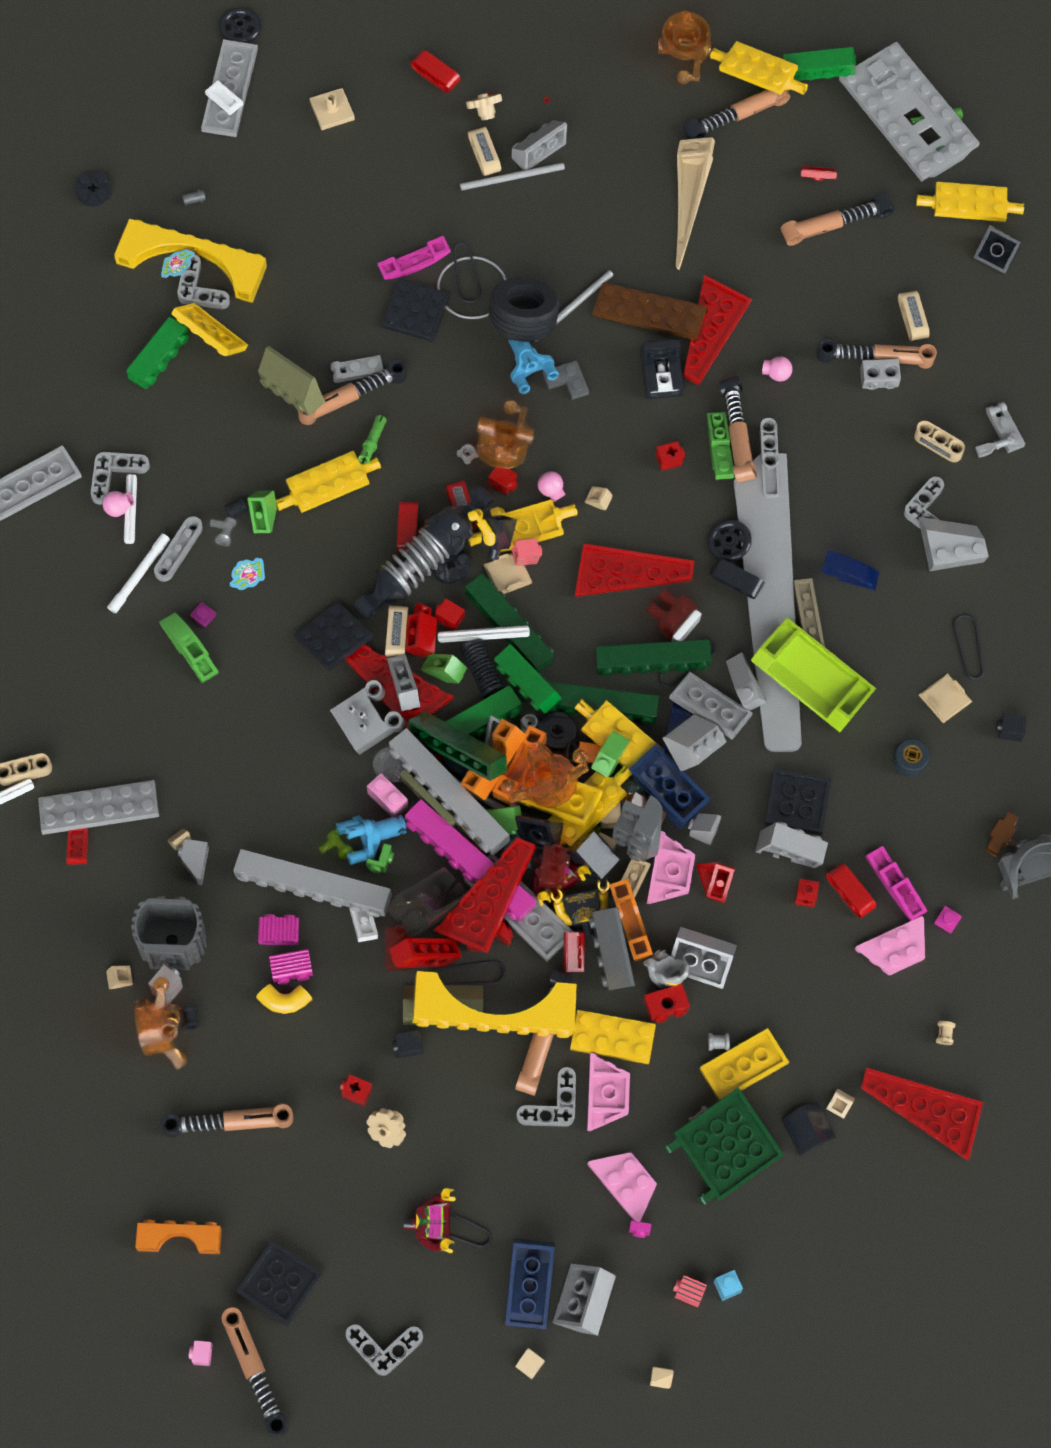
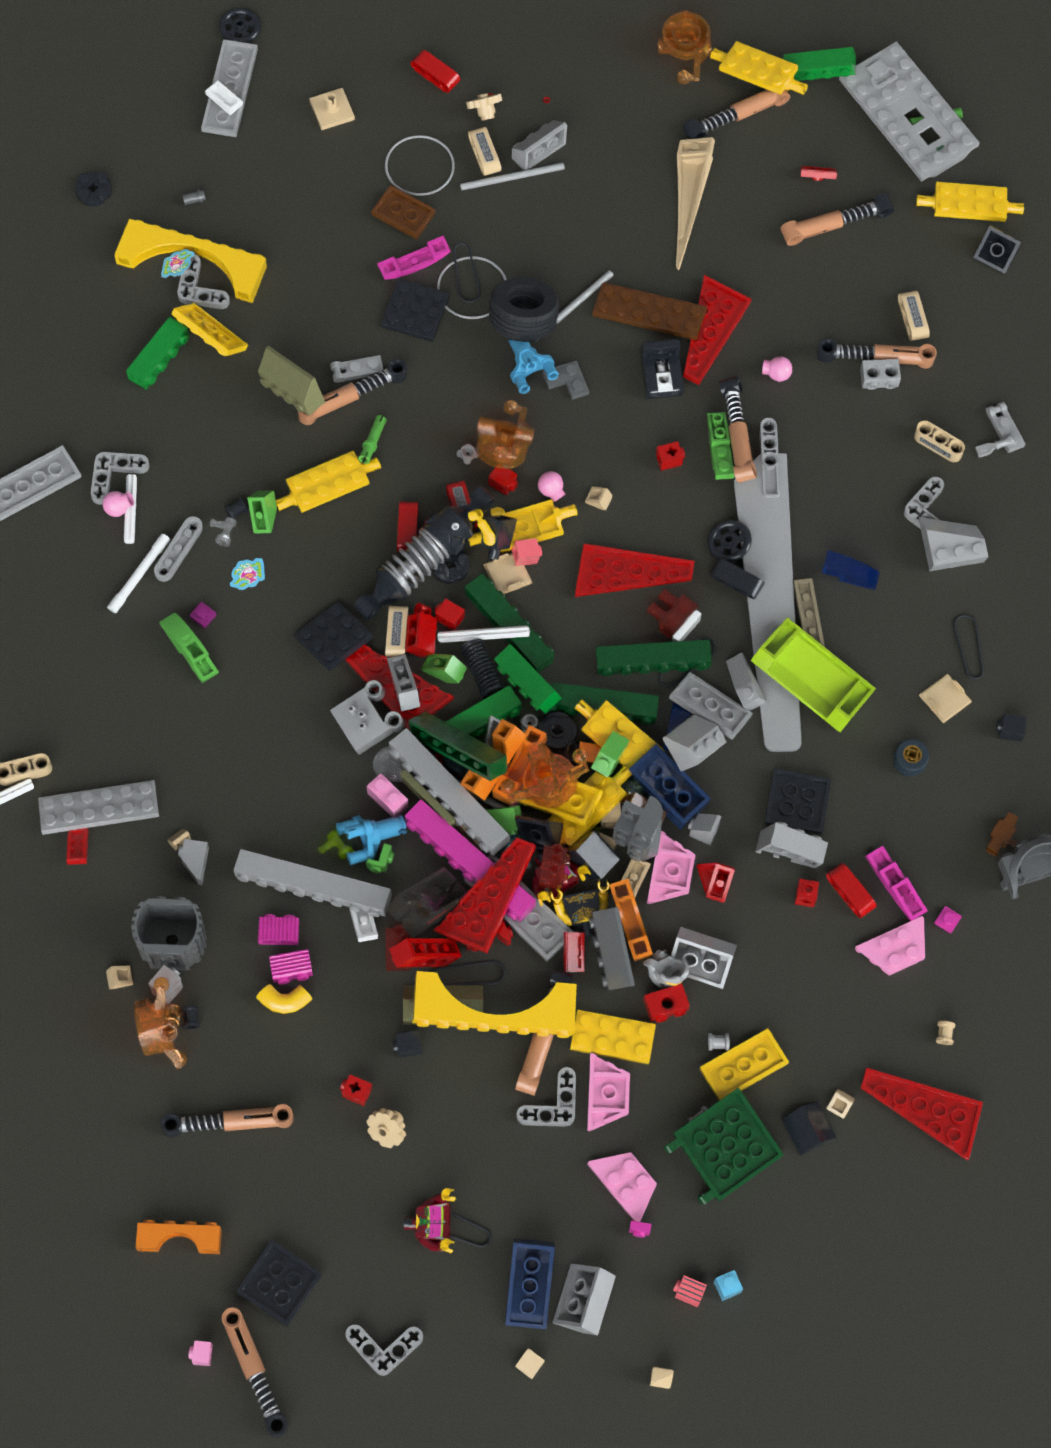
(403, 212): none -> reddish brown plate
(419, 136): none -> light grey piece

